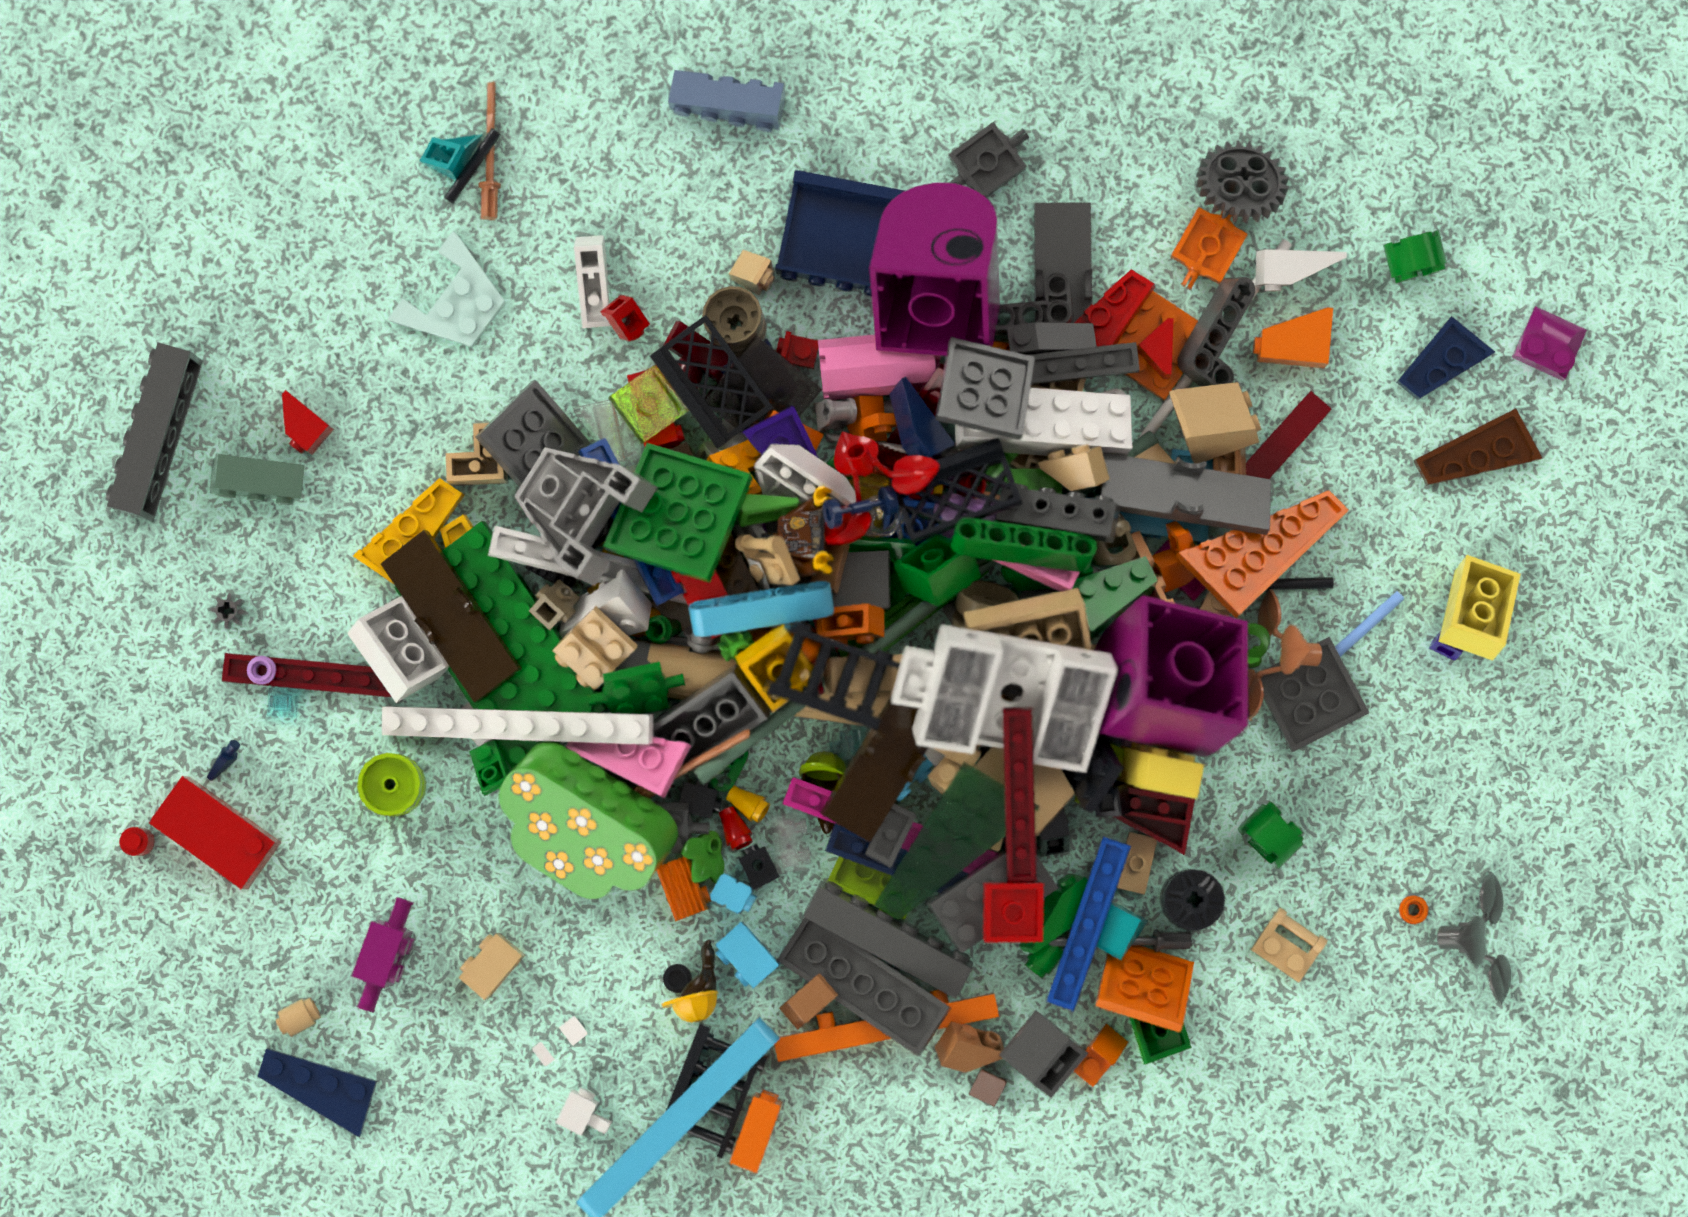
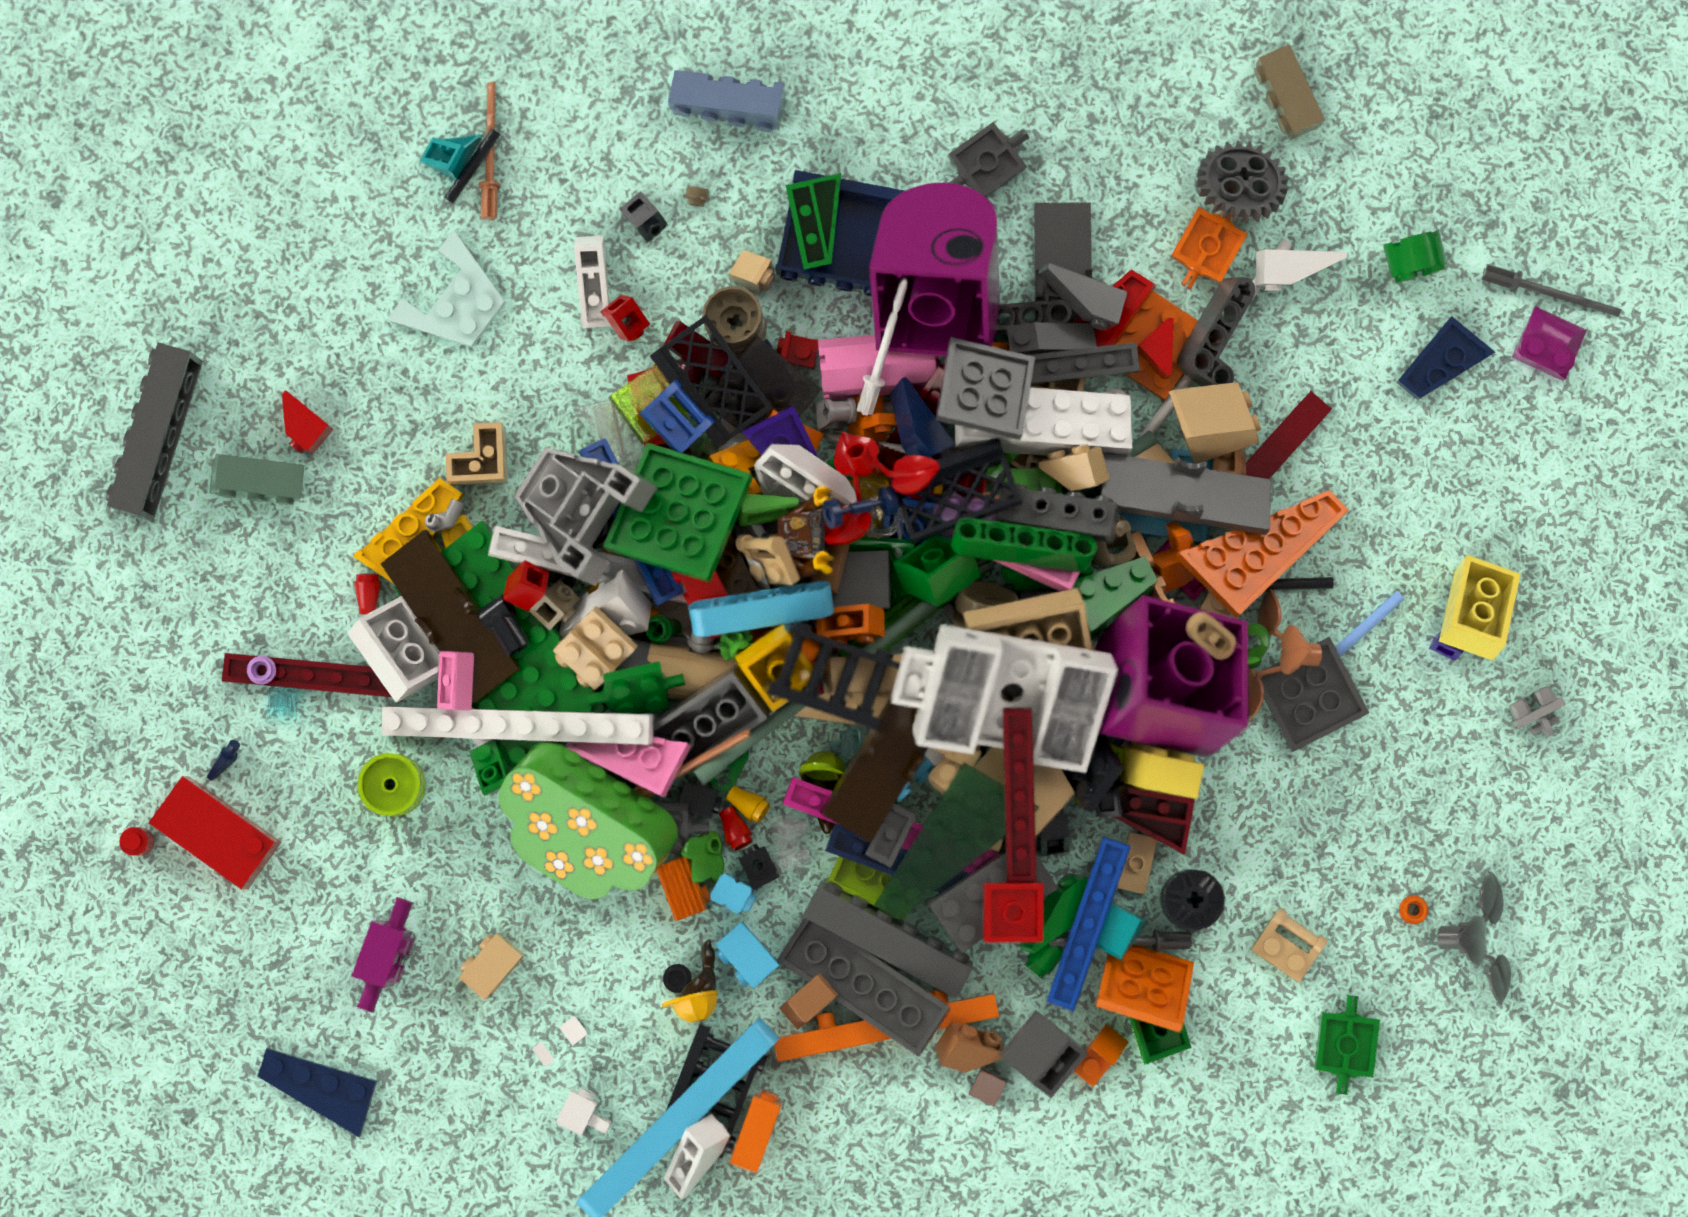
(226, 604): flat silver gear -> none
(298, 1017): tan brick -> none
(367, 591): none -> red cone
(444, 520): none -> light grey arm
(455, 680): none -> bright pink slope
(500, 618): none -> black piece
(526, 428): dark grey plate -> none
(526, 585): none -> red brick
(644, 216): none -> black bracket
(671, 423): none -> blue plate
(696, 196): none -> dark tan plate
(696, 1154): none -> white slope
(814, 217): none -> green wedge
(873, 382): none -> white piece
(1087, 297): none -> dark grey slope
(1209, 634): none -> tan plate
(1272, 835): green brick -> none
(1288, 92): none -> dark tan brick
(1297, 341): orange slope -> none
(1347, 1044): none -> green plate
(1485, 449): reddish brown wing -> none
(1514, 281): none -> dark grey piece
(1547, 703): none -> light grey hips

